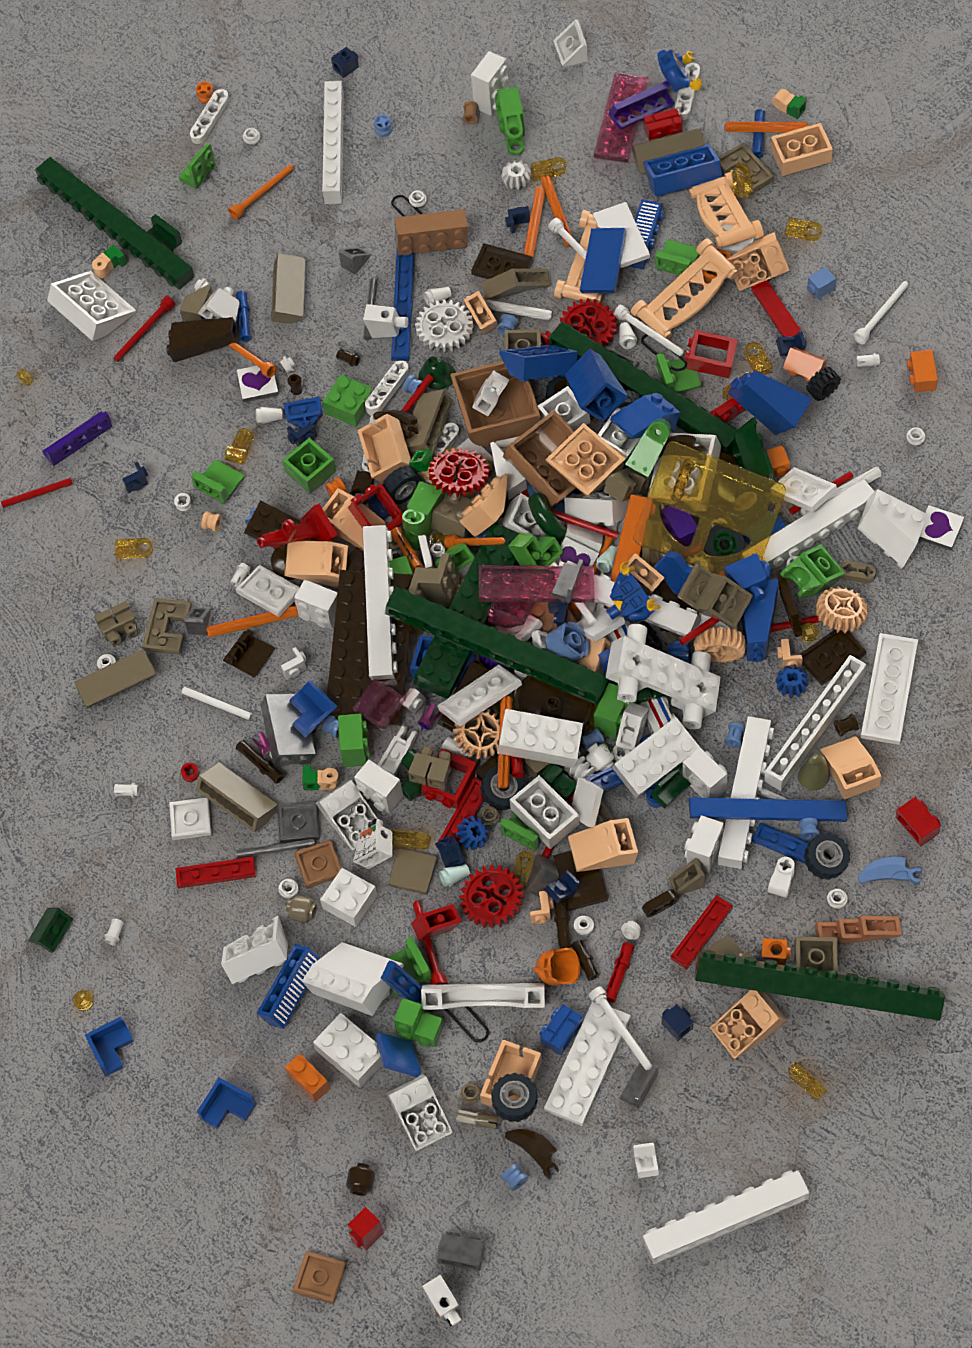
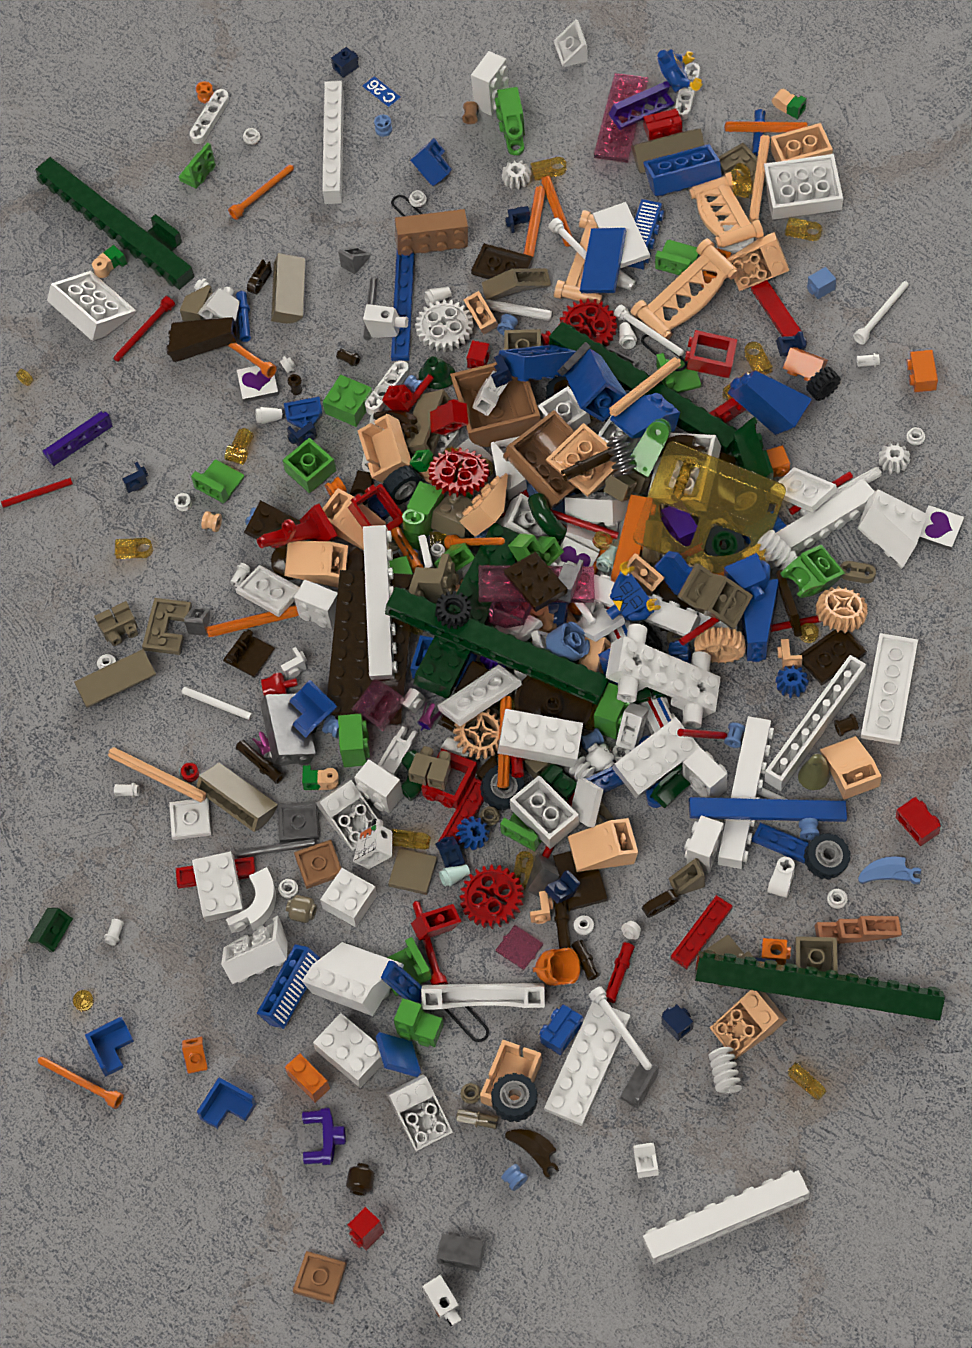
(112, 1098): none -> orange piece
(157, 774): none -> light nougat axle
(194, 1055): none -> orange bracket
(218, 886): none -> white brick
(259, 277): none -> dark brown piece
(261, 907): none -> white arch
(276, 684): none -> red piece
(332, 1136): none -> dark purple connector
(381, 91): none -> blue sticker
(398, 397): none -> red brick
(430, 163): none -> blue panel
(449, 417): none -> red brick
(453, 599): none -> black tyre
(478, 354): none -> red brick
(502, 374): none -> dark blue bracket
(519, 947): none -> clear pink piece
(535, 581): none -> dark brown plate
(573, 359): none -> flat silver tile
(582, 466): none -> dark brown pin
(602, 540): none -> clear yellow tile
(620, 455): none -> flat silver piece
(625, 281): none -> white cone
(644, 387): none -> light nougat axle
(701, 734): none -> red bar
(723, 1070): none -> white piece
(759, 178): none -> light nougat axle
(777, 549): none -> white piece
(803, 186): none -> white slope
(894, 458): none -> white gear

